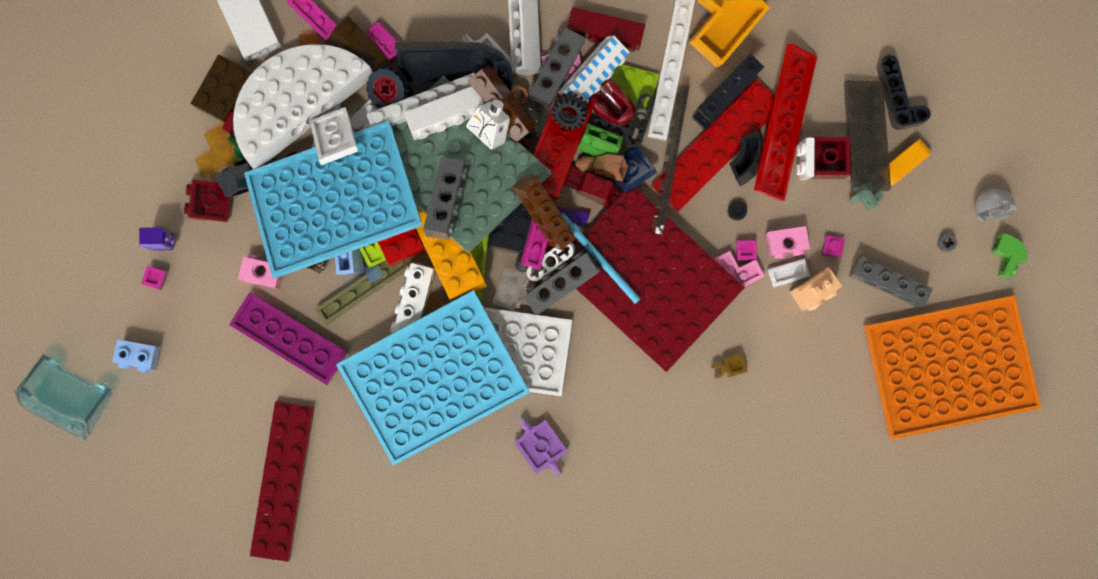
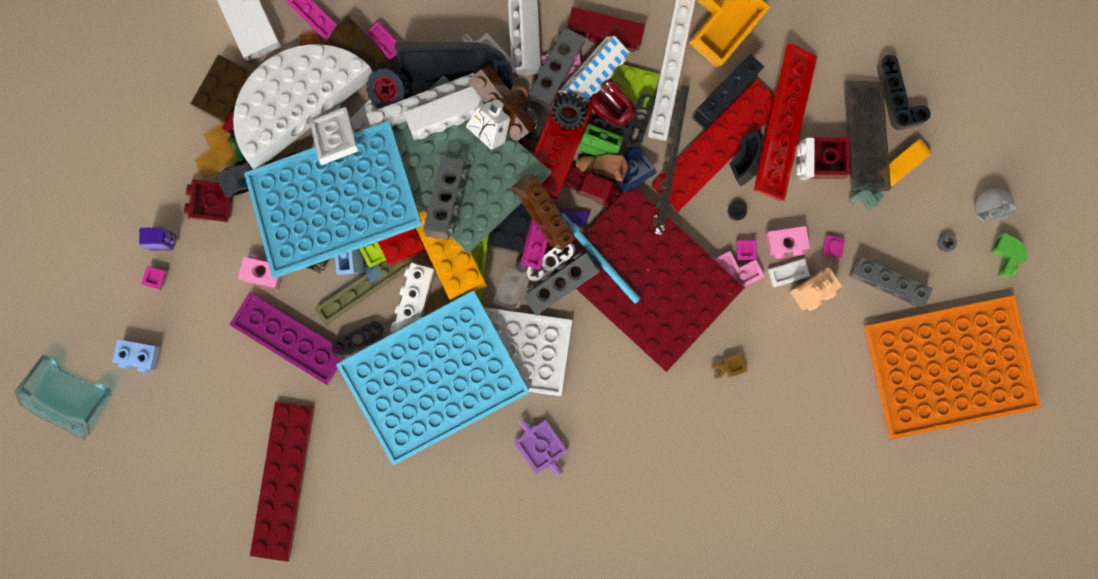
(372, 338): none -> black beam

